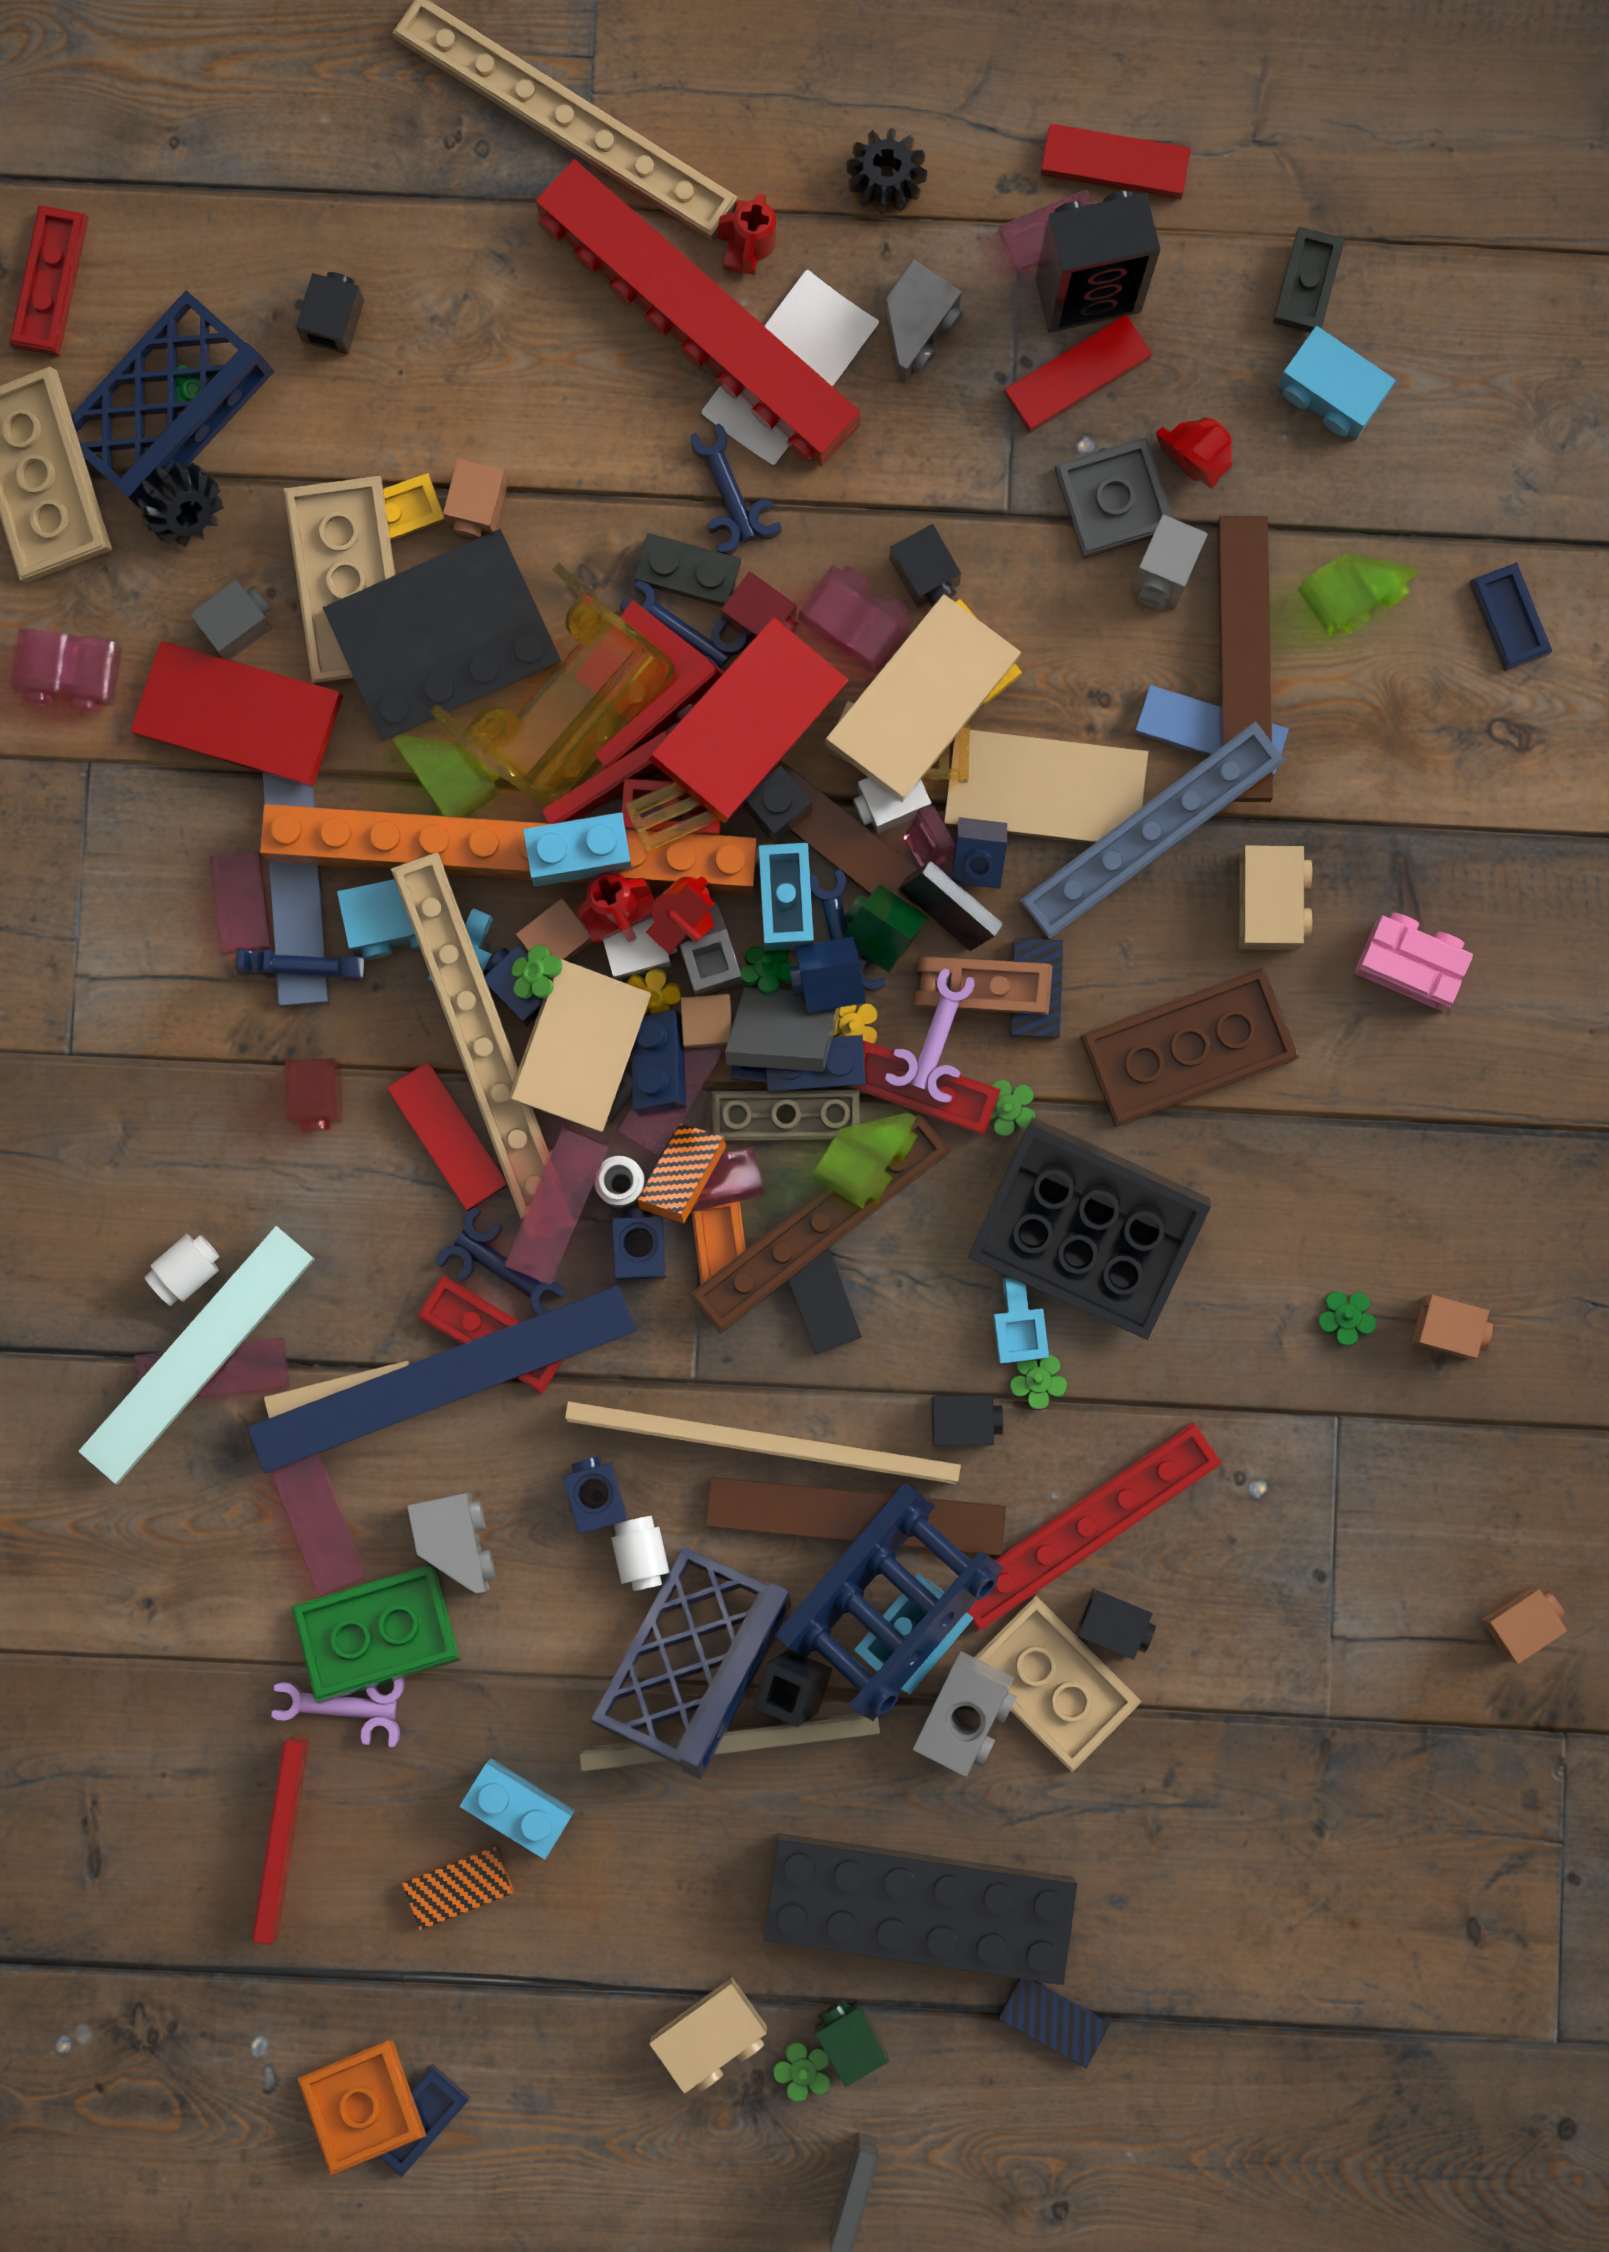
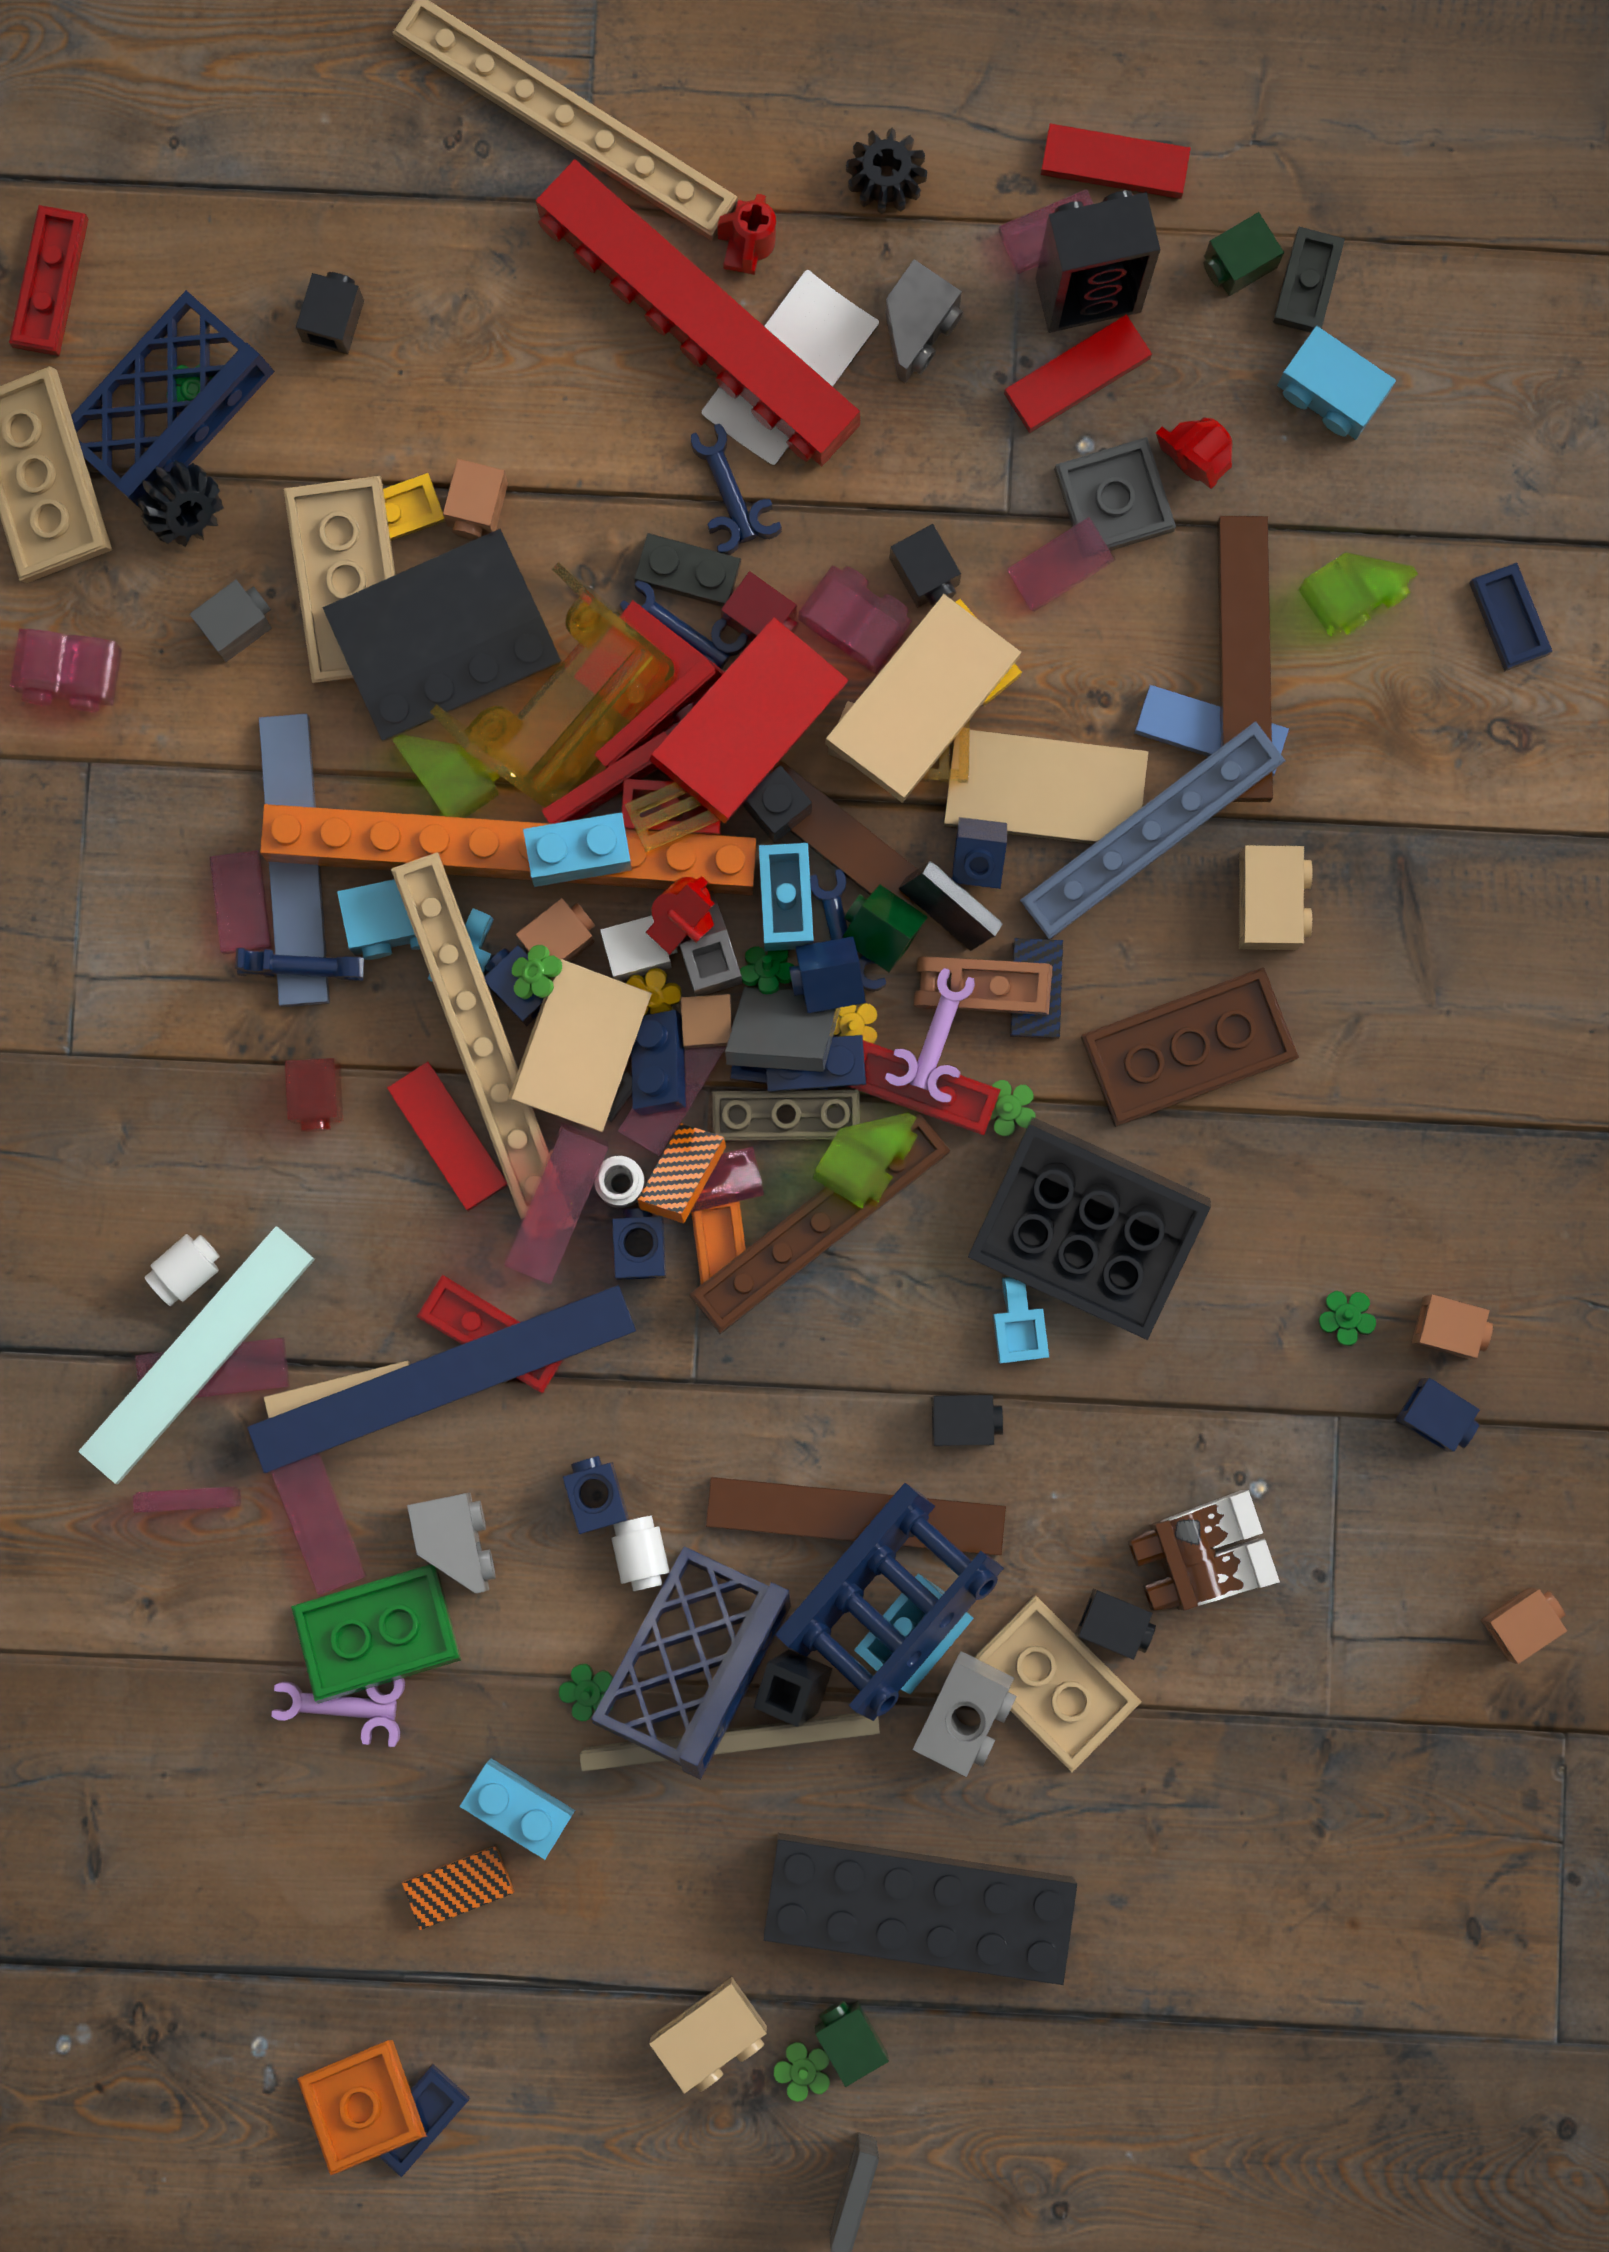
(186, 1499): none -> clear pink tile
(237, 713): red tile -> none
(280, 1840): red tile -> none
(472, 1246): dark blue bar -> none
(585, 1690): none -> green plant
(615, 906): red piece -> none
(762, 1442): tan tile -> none
(824, 1304): black tile -> none
(883, 809): white brick -> none
(929, 838): clear pink tile -> none
(1038, 1381): bright green plant -> none
(1054, 2021): tile -> none
(1061, 564): none -> clear pink tile
(1096, 1521): red tile -> none
(1168, 563): light grey brick -> none
(1188, 1555): none -> hips
(1242, 255): none -> dark green brick
(1414, 962): bright pink brick -> none
(1439, 1415): none -> dark blue brick

